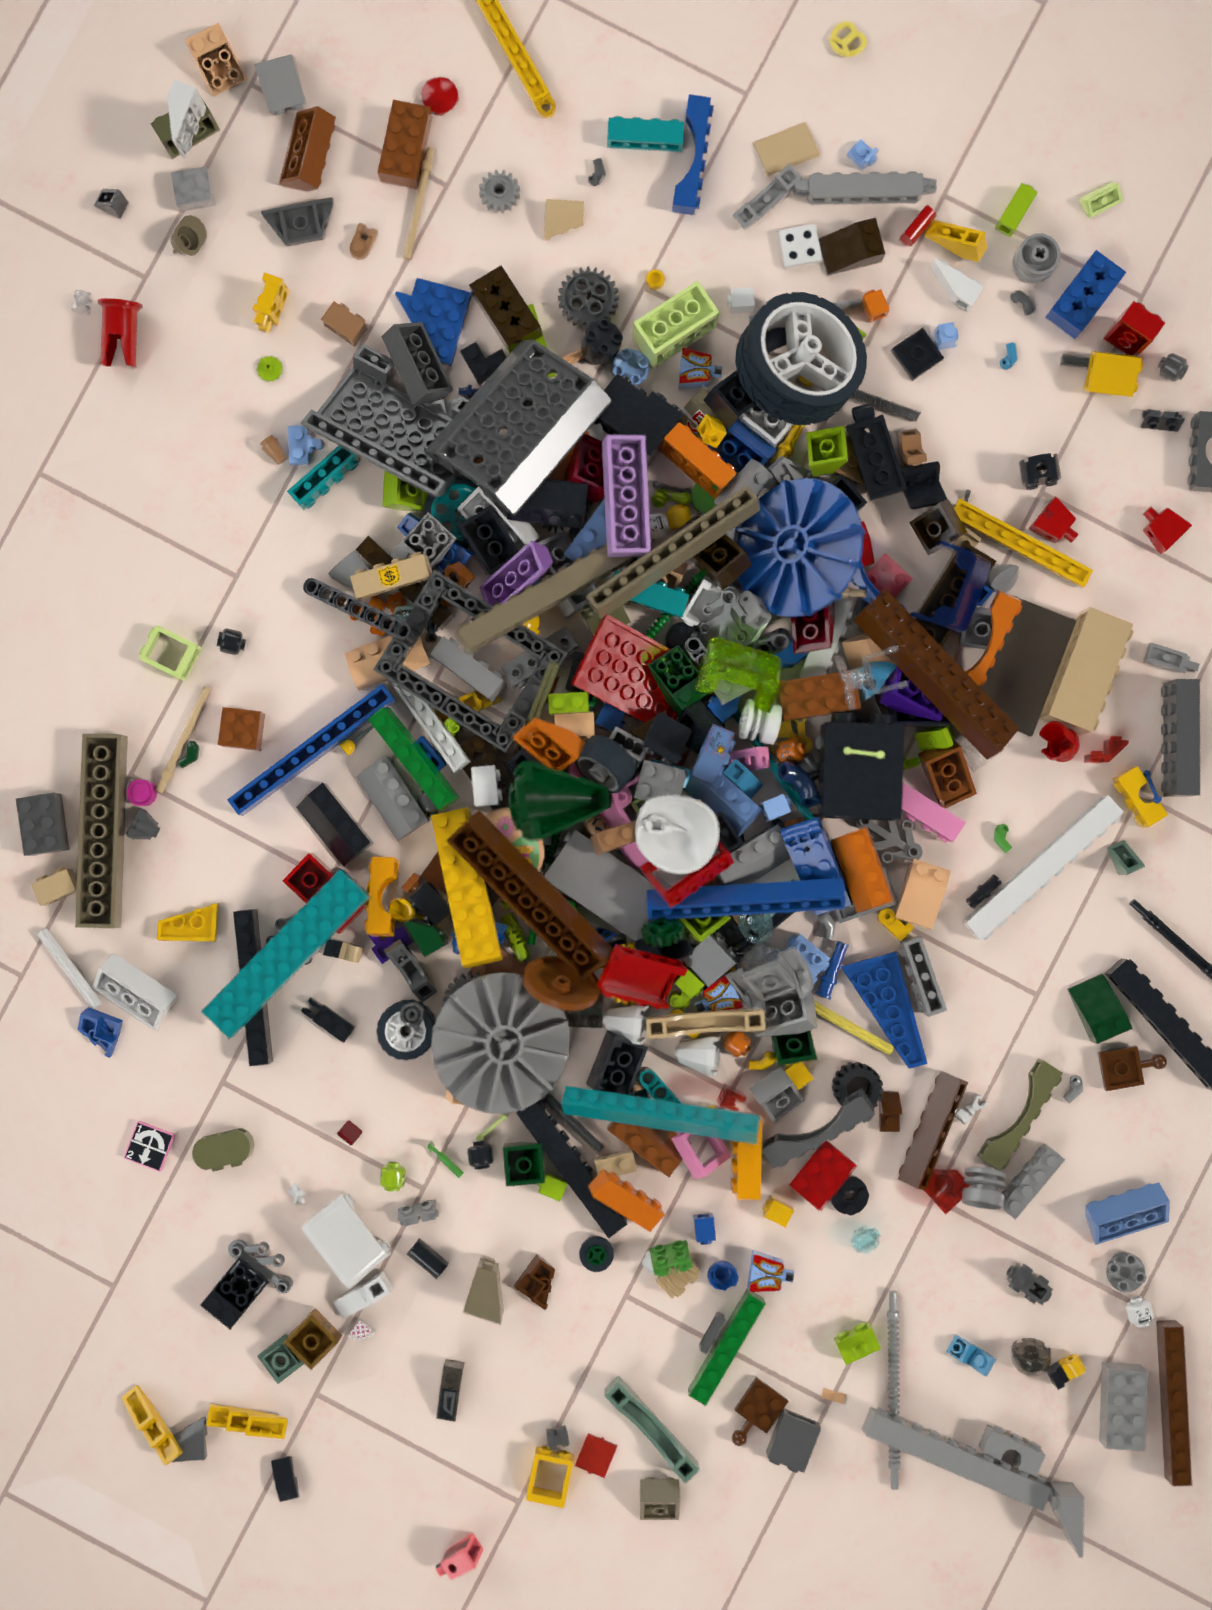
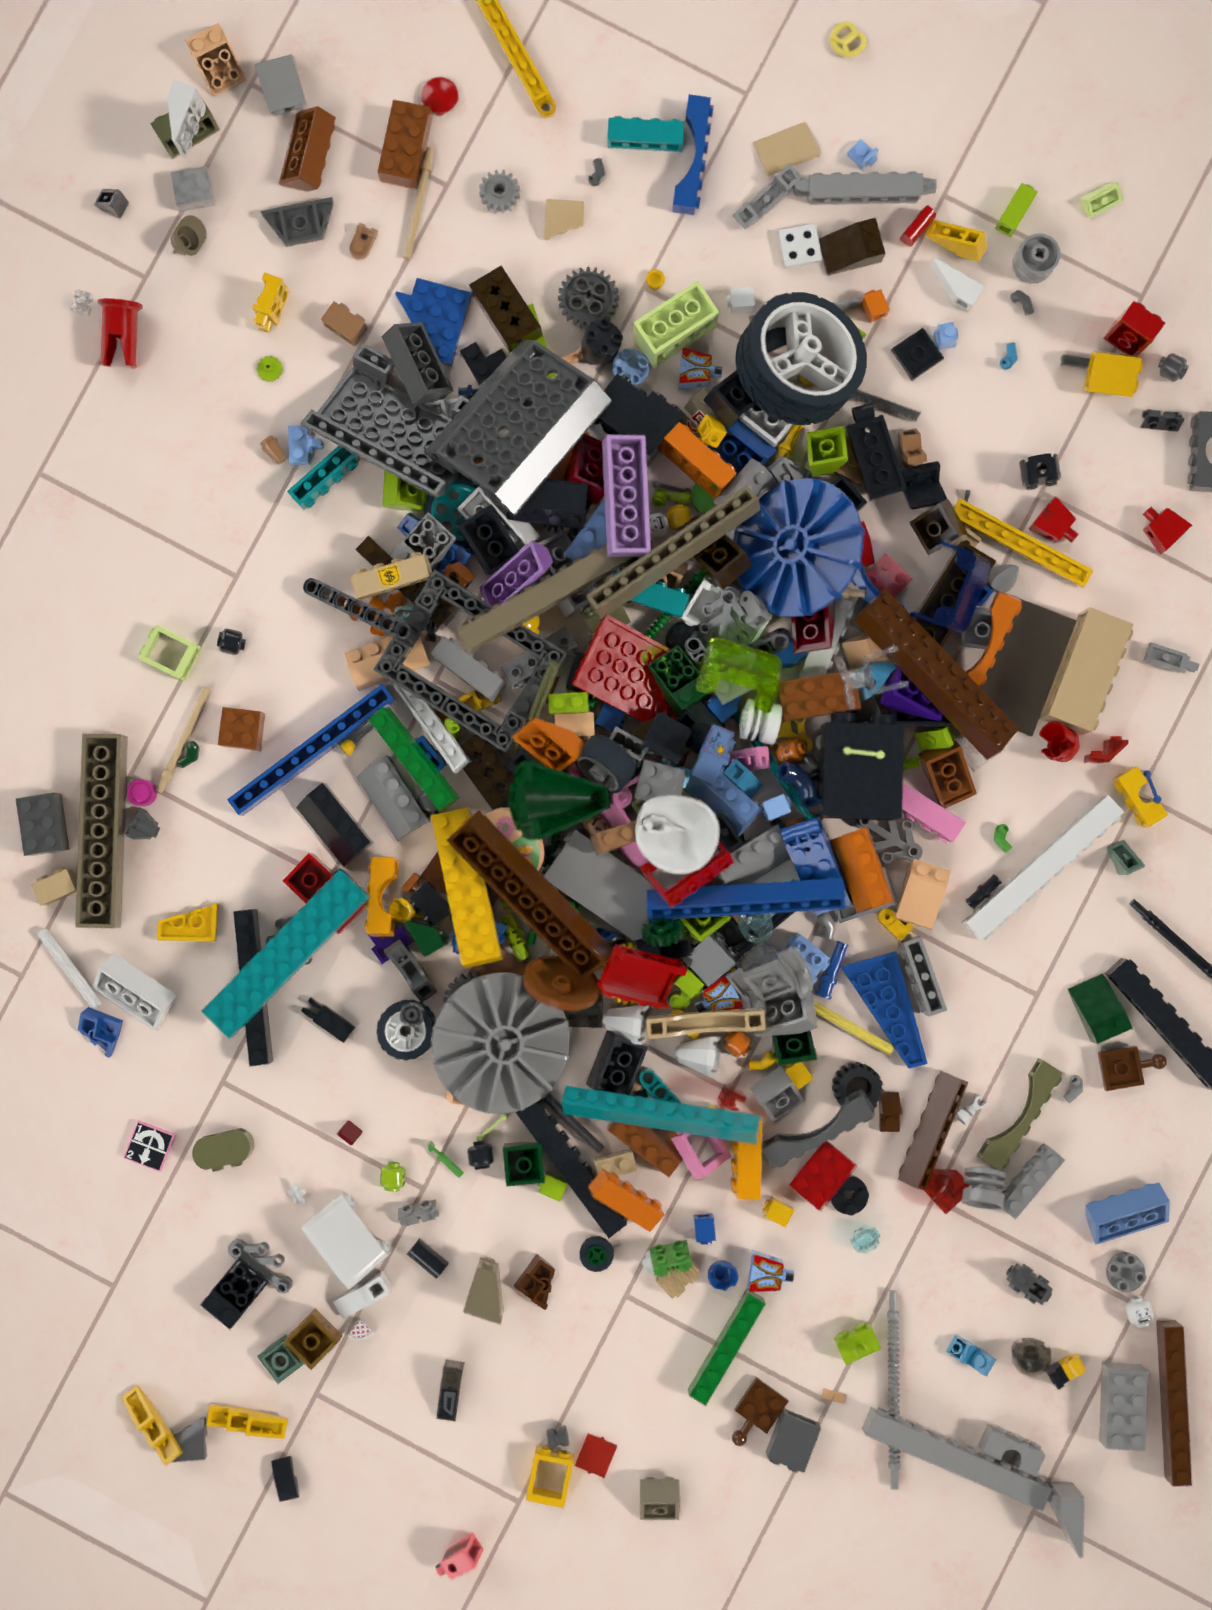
(342, 950): leg -> none
(347, 568): light grey slope -> none
(485, 786): white brick -> none
(671, 1449): sand green arch -> none
(711, 1332): dark grey tile -> none
(1096, 268): blue brick -> none
(1181, 738): dark grey brick -> none

